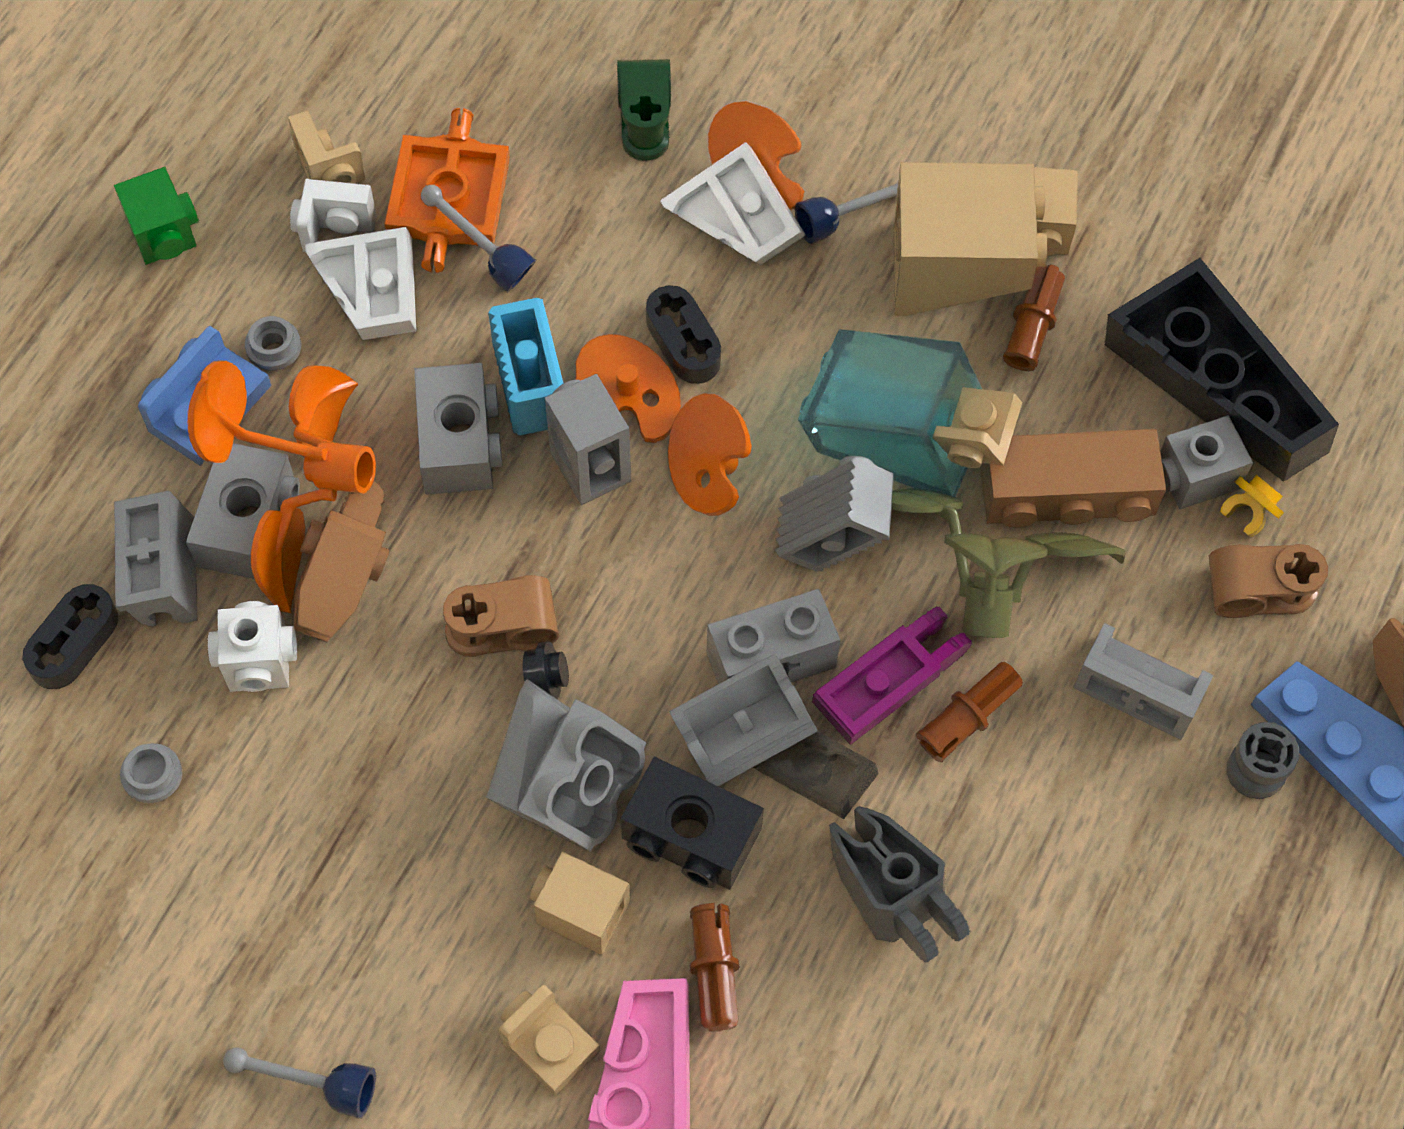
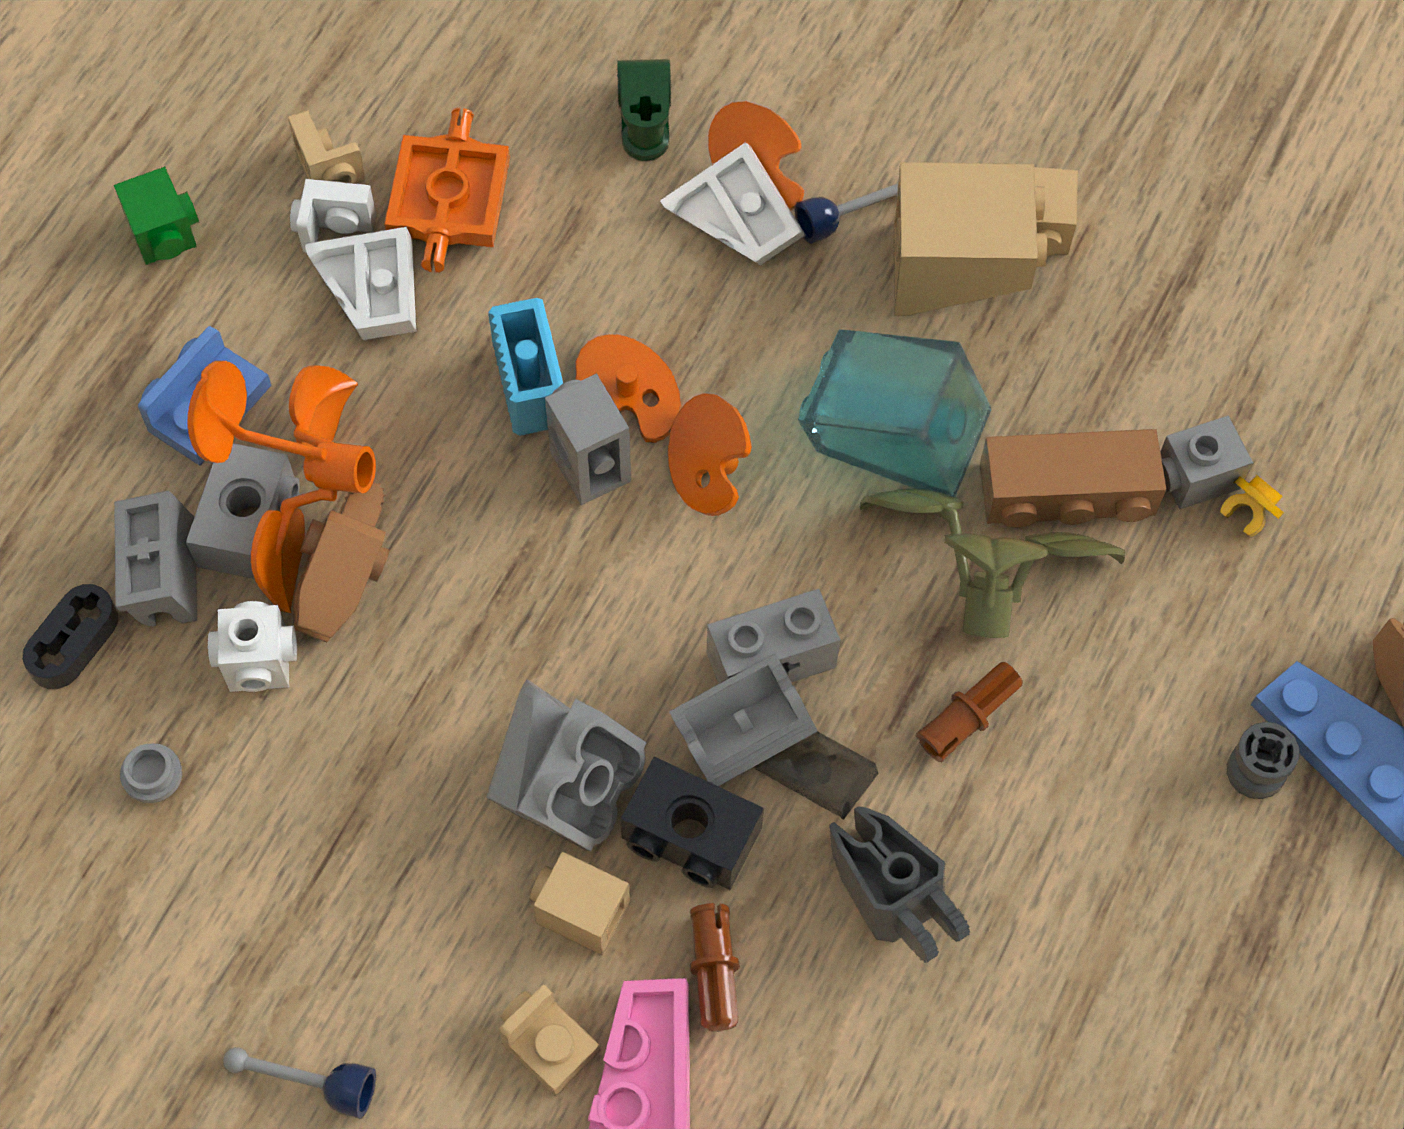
(269, 331): light grey plate -> none
(450, 398): light grey brick -> none
(506, 262): hinge -> none
(506, 615): medium nougat piece -> none
(546, 668): black plate -> none
(674, 339): black beam -> none
(836, 514): light grey brick -> none
(887, 676): magenta hinge -> none
(980, 427): tan bracket -> none
(1034, 319): dark orange axle -> none
(1141, 684): light grey hinge -> none
(1219, 364): black wedge -> none
(1265, 580): medium nougat piece -> none

